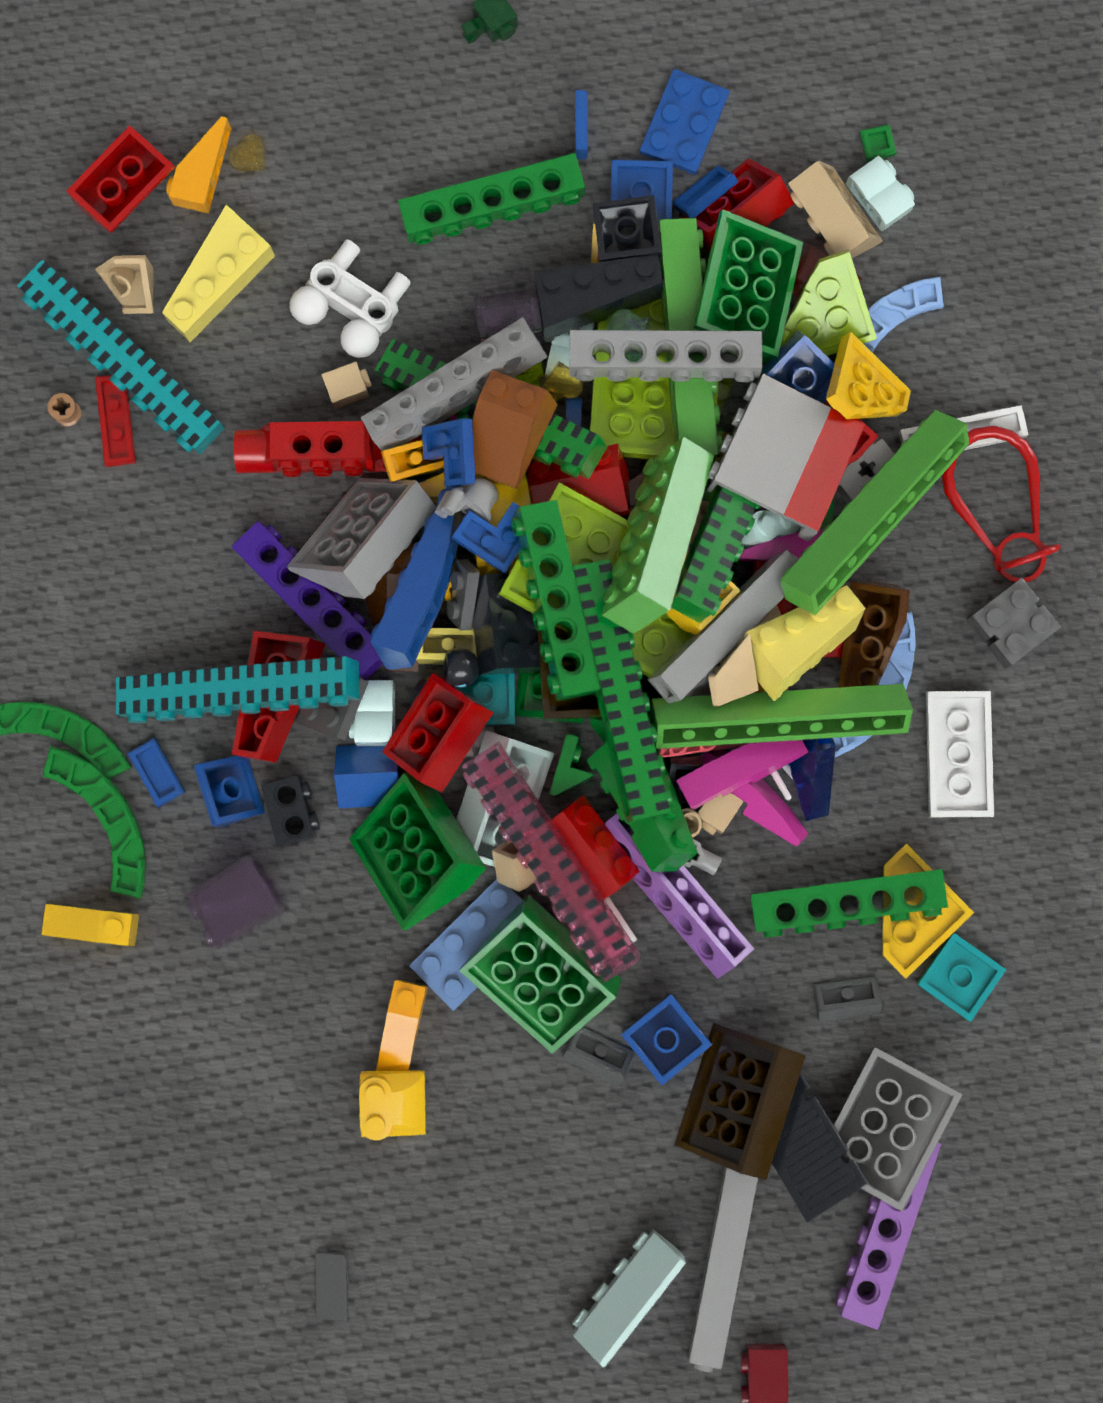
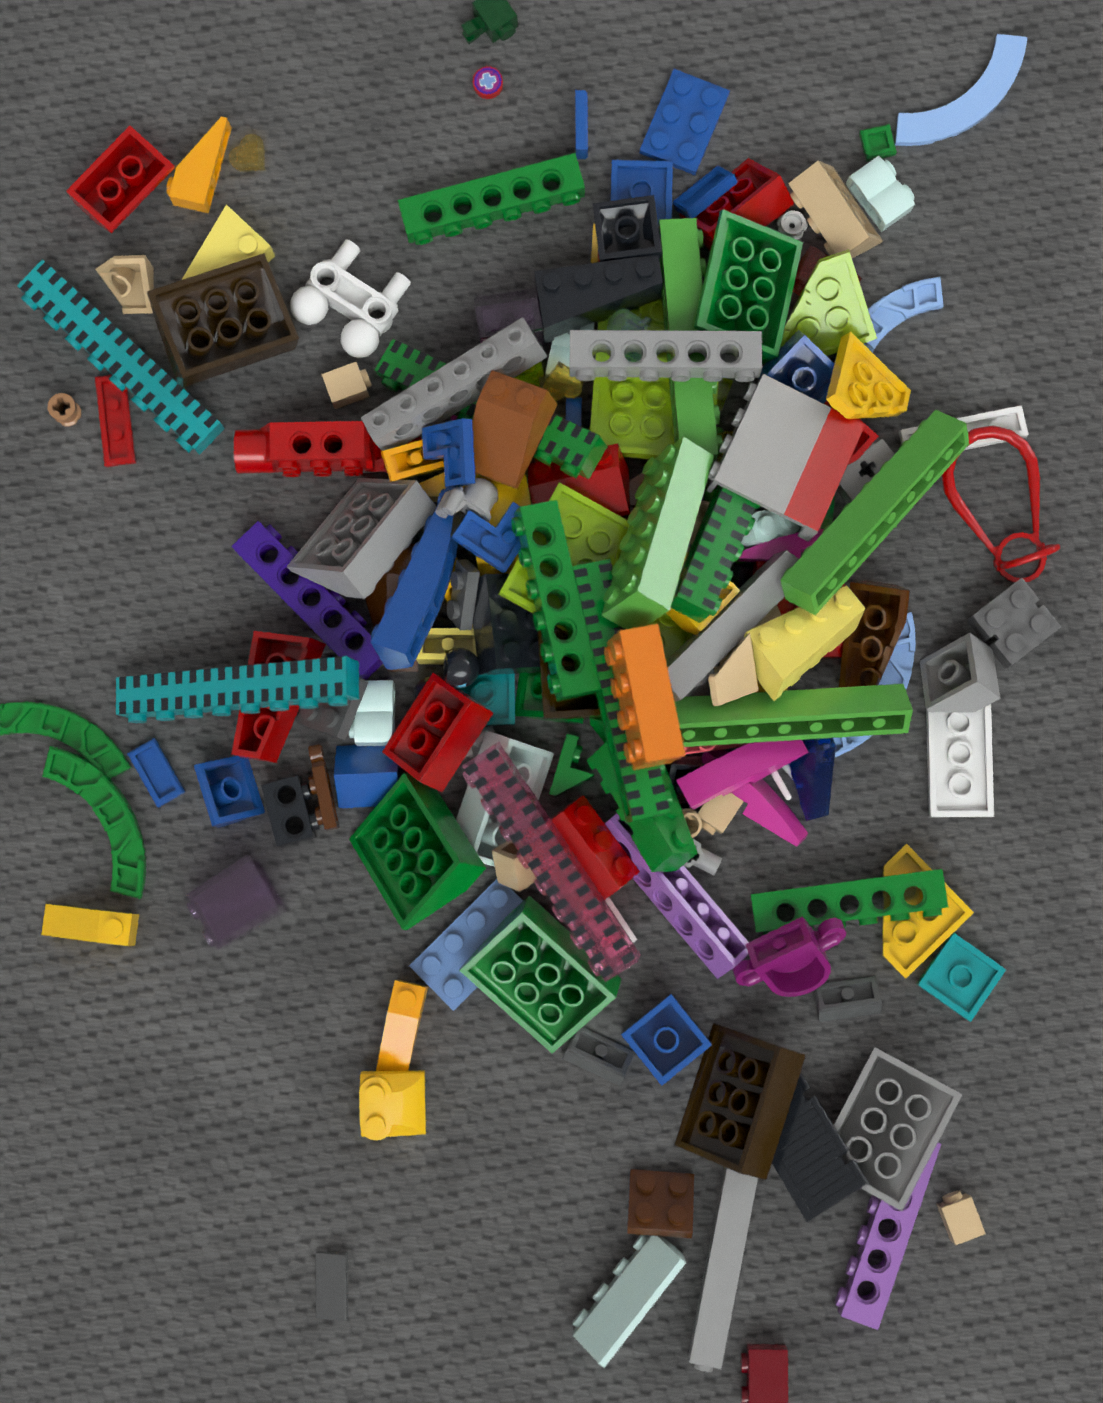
(222, 320): none -> dark brown slope
(320, 785): none -> reddish brown plate
(487, 82): none -> tile
(644, 697): none -> orange brick
(660, 1203): none -> reddish brown plate
(791, 957): none -> magenta piece
(795, 218): none -> white plate
(960, 677): none -> light grey slope
(960, 1217): none -> tan brick
(972, 106): none -> light blue tile

